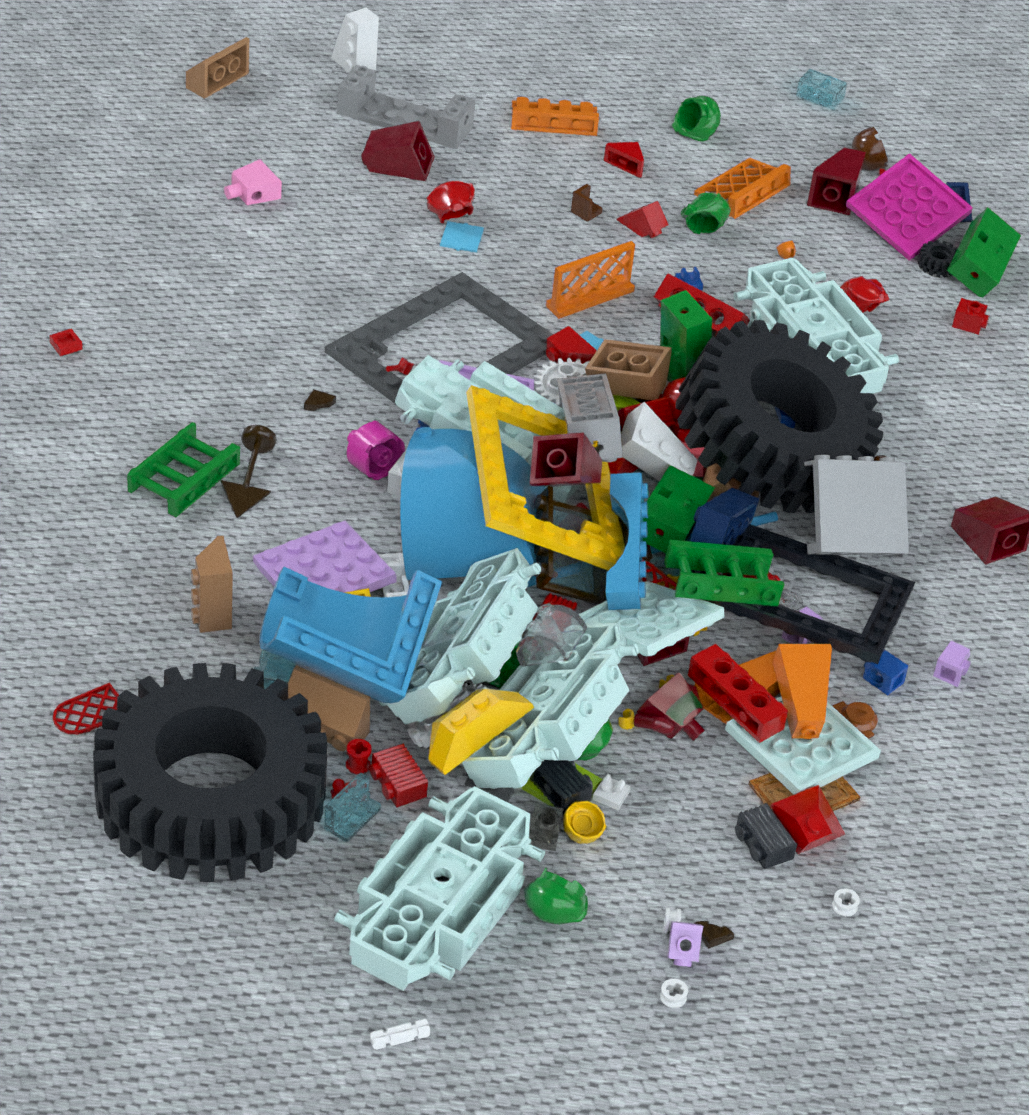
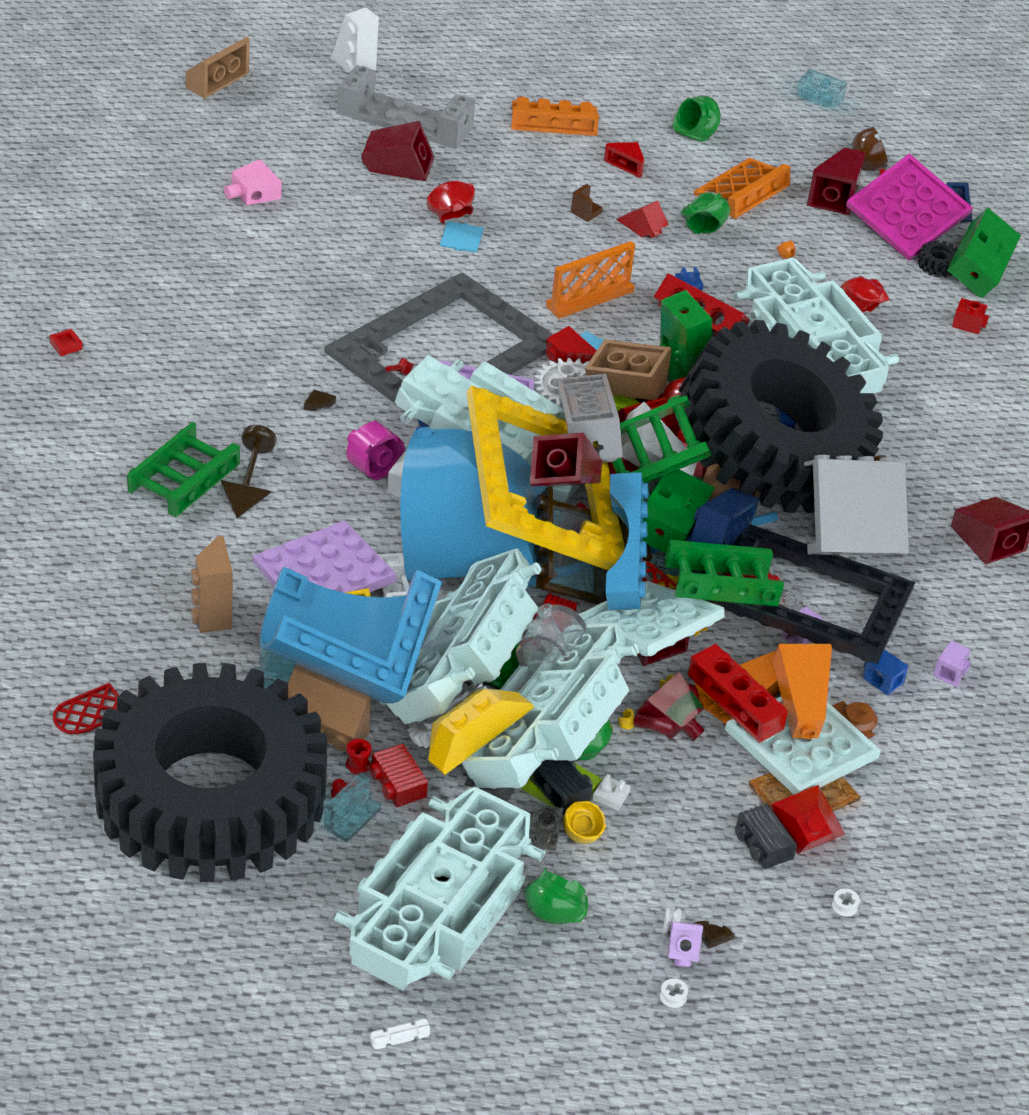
(671, 459): none -> green fence

